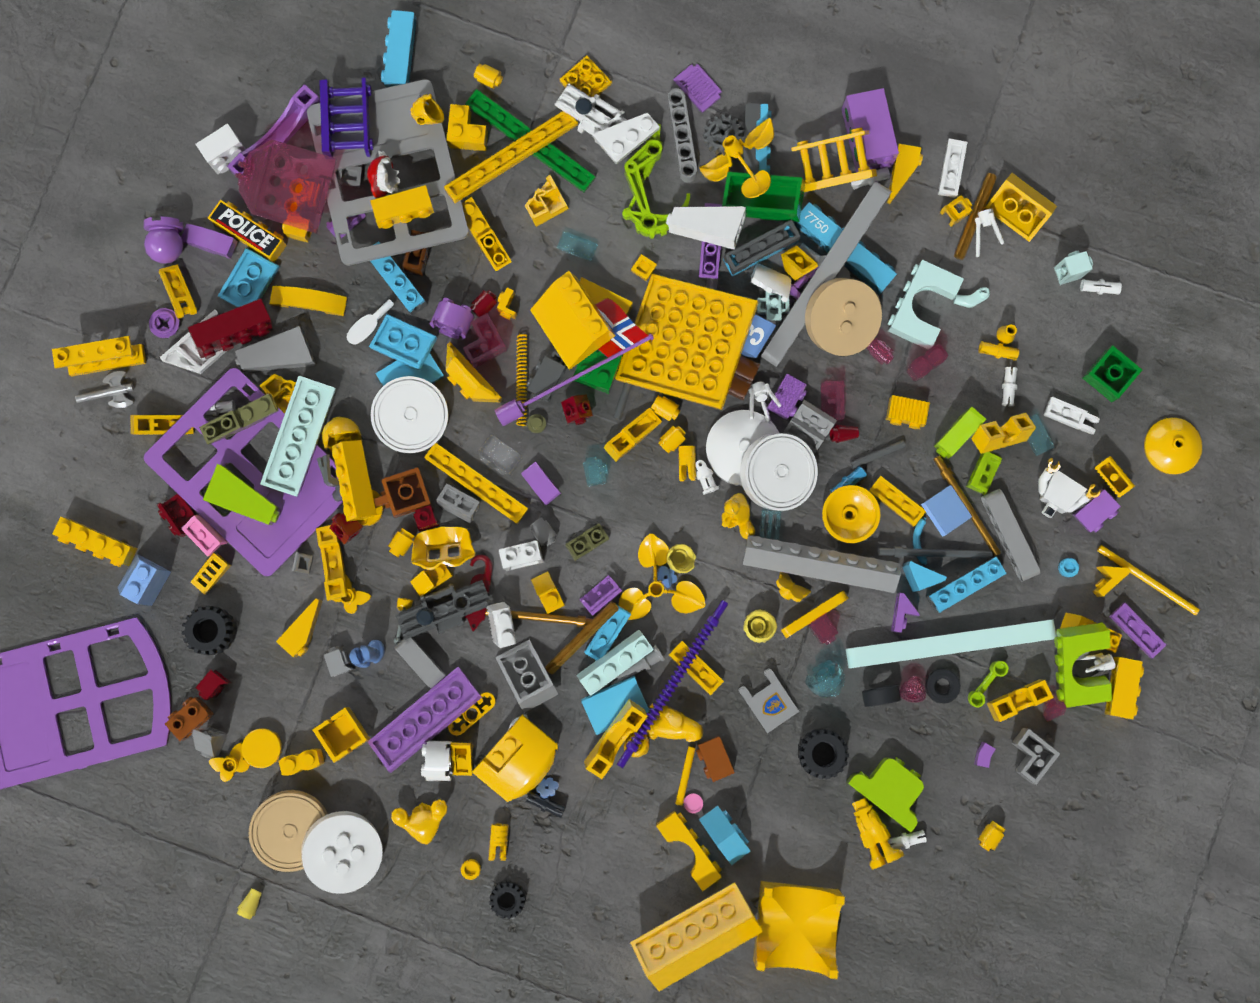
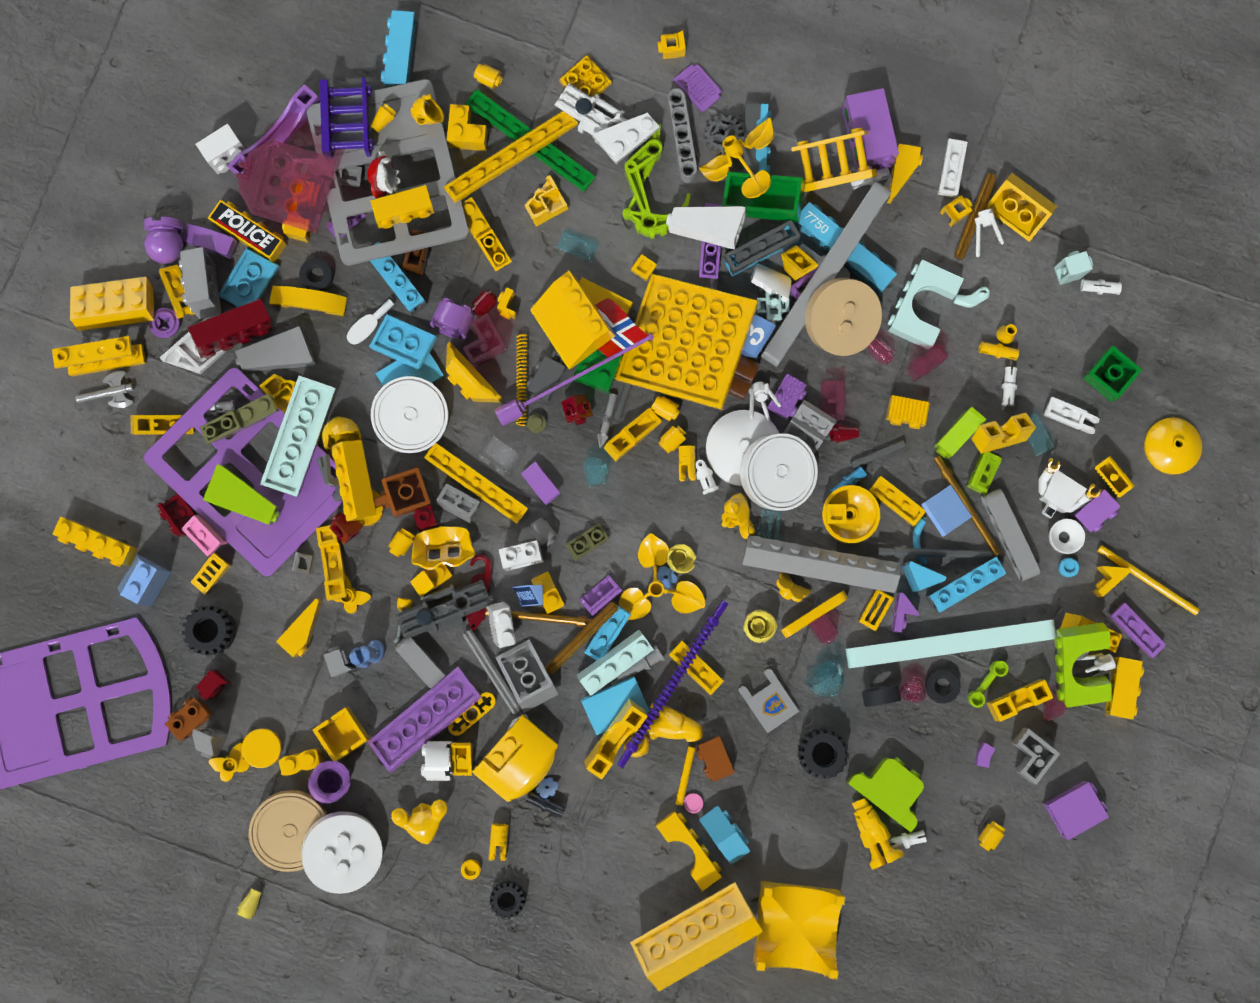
(112, 303): none -> yellow brick
(199, 283): none -> light grey brick
(311, 264): none -> black tyre
(329, 782): none -> medium lavender tile
(383, 117): none -> yellow cone
(492, 671): none -> light grey axle
(529, 594): none -> slope
(602, 436): none -> light grey piece
(672, 45): none -> yellow window
(836, 514): none -> yellow plate
(868, 623): none -> yellow tile
(1075, 533): none -> white piece
(1076, 810): none -> medium lavender brick

